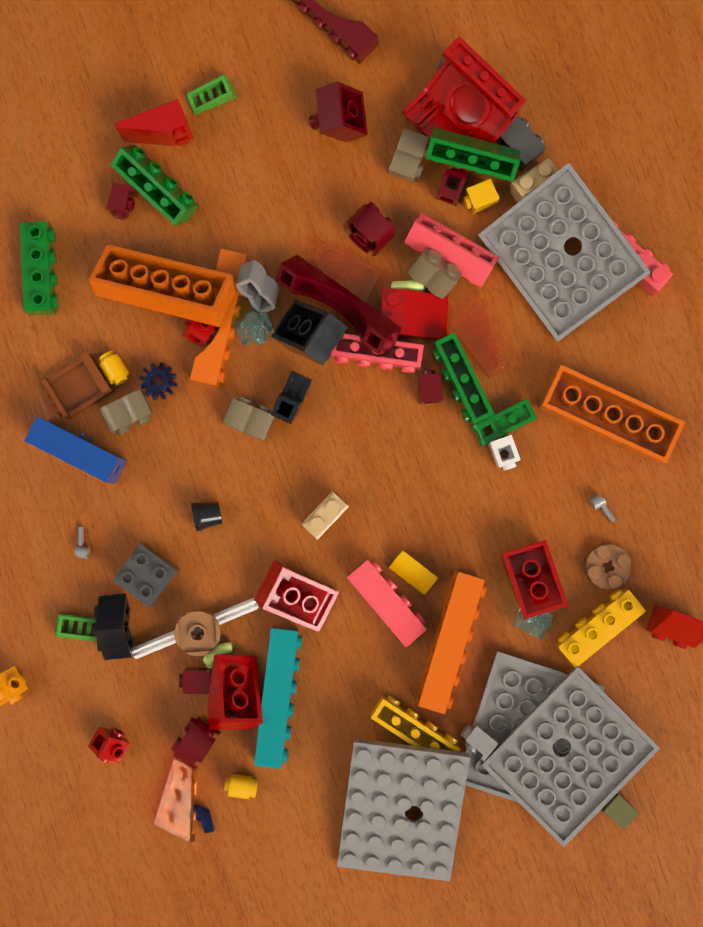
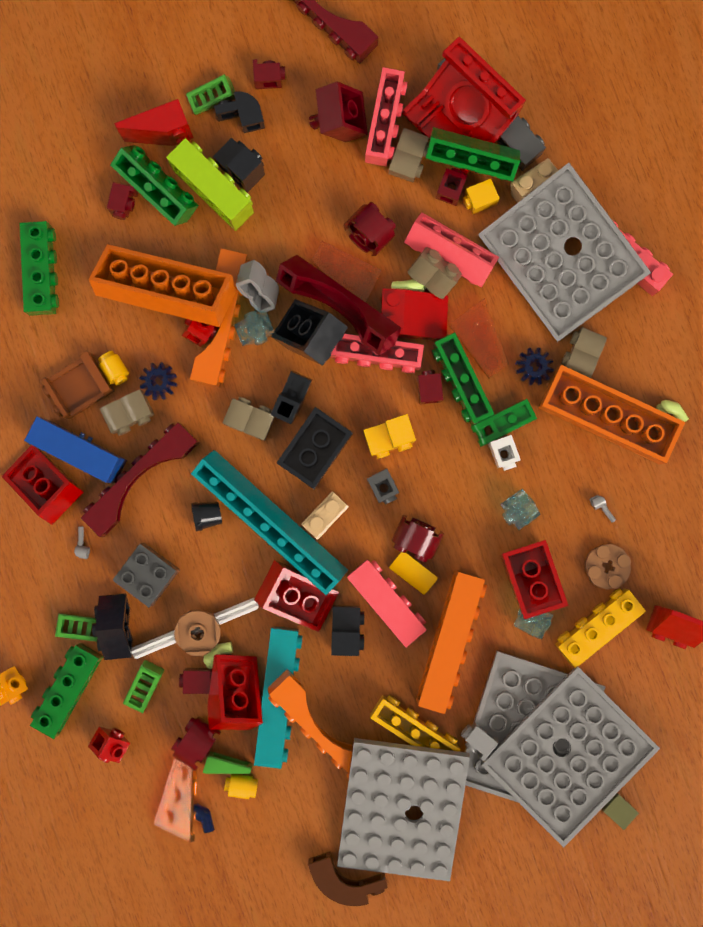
(42, 484): none -> red slope
(66, 690): none -> green brick
(107, 510): none -> dark red arch
(149, 673): none -> bright green slope
(210, 184): none -> lime brick
(223, 764): none -> bright green slope
(240, 163): none -> black brick
(244, 107): none -> black brick
(268, 74): none -> dark red brick
(269, 522): none -> teal brick
(291, 696): none -> orange arch
(314, 448): none -> black brick
(341, 889): none -> reddish brown arch
(346, 630): none -> black brick
(383, 478): none -> dark grey brick
(384, 117): none -> coral brick
(389, 436): none -> yellow brick
(417, 538): none -> dark red brick
(519, 509): none -> clear light blue brick
(527, 370): none -> clear blue gear
(584, 352): none -> dark tan brick
(673, 408): none -> yellowish green arm

